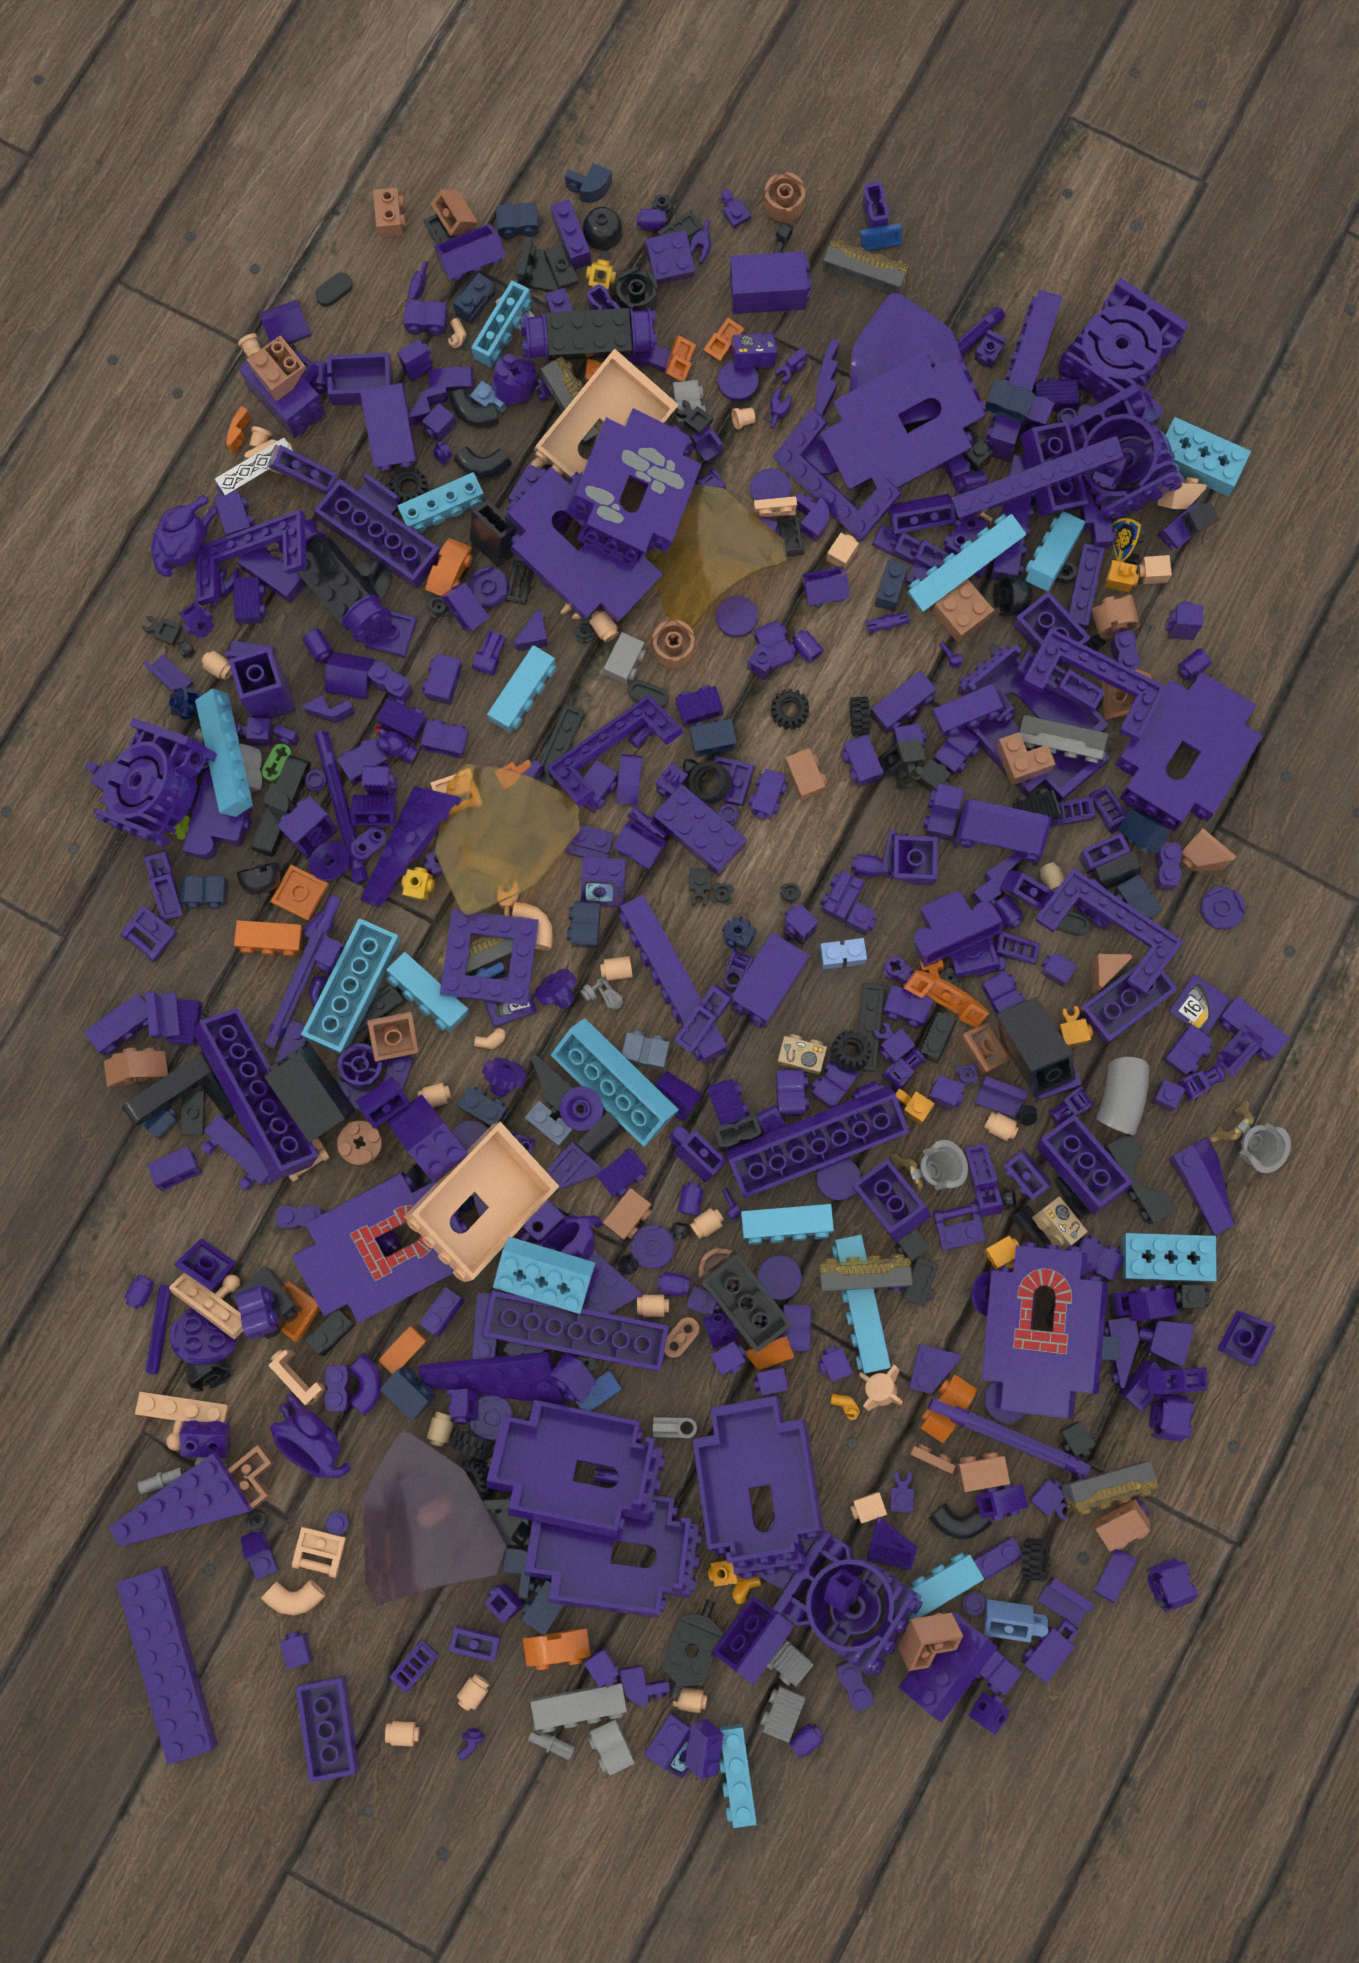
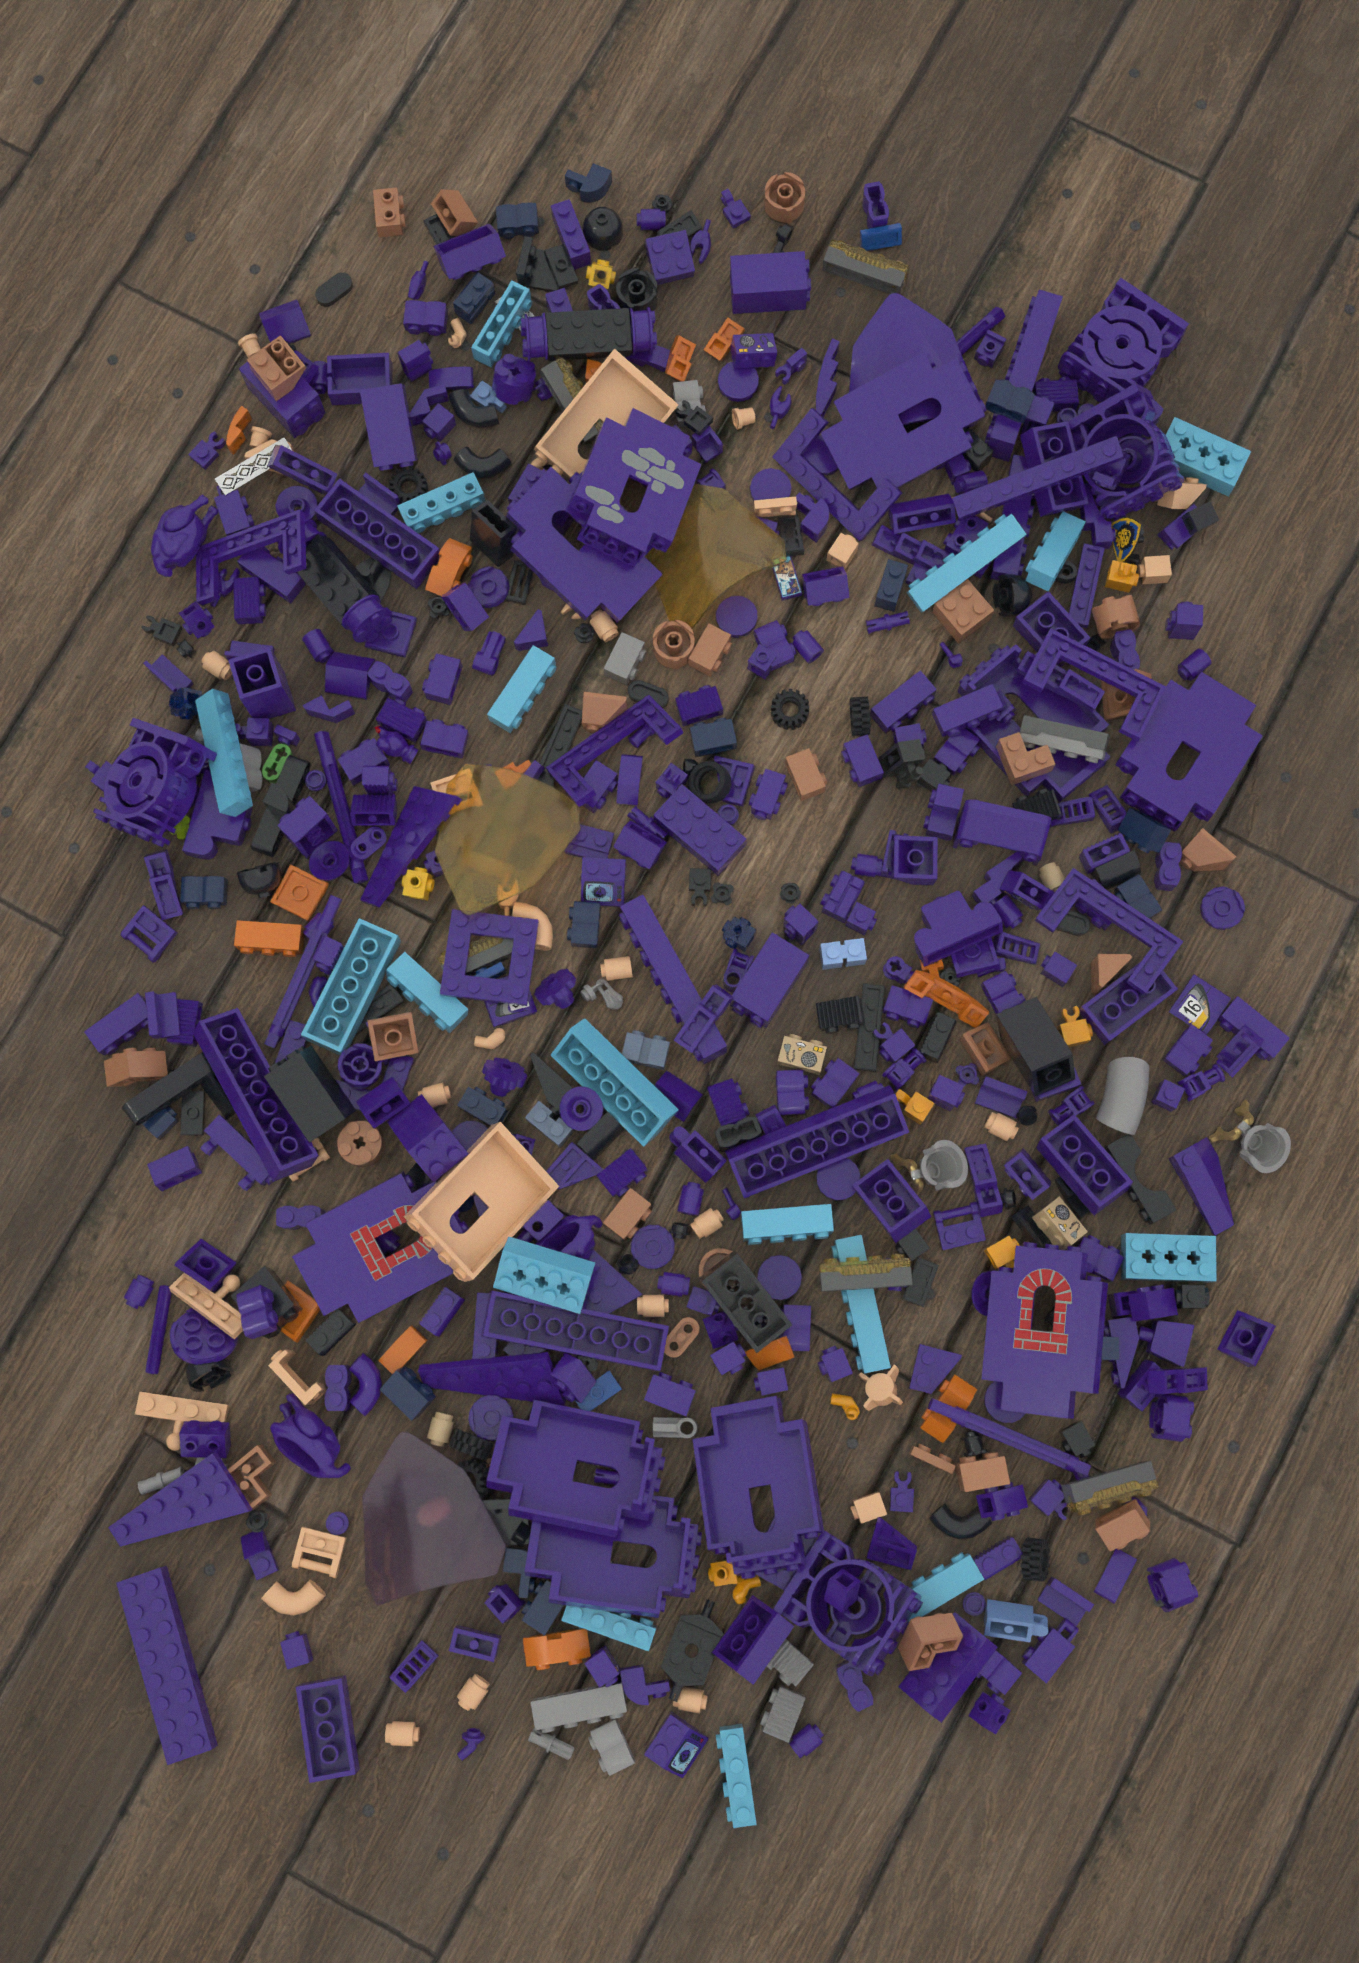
(206, 453): none -> dark purple plate
(294, 497): none -> dark purple dish
(463, 1405): dark purple brick -> none
(601, 709): none -> nougat slope
(613, 1625): none -> medium azure brick
(670, 1394): none -> dark purple brick
(704, 1749): dark purple brick -> none
(709, 650): none -> nougat brick
(787, 580): none -> tile
(840, 1014): none -> black brick
(843, 1059): black tyre -> none
(973, 1444): none -> black brick

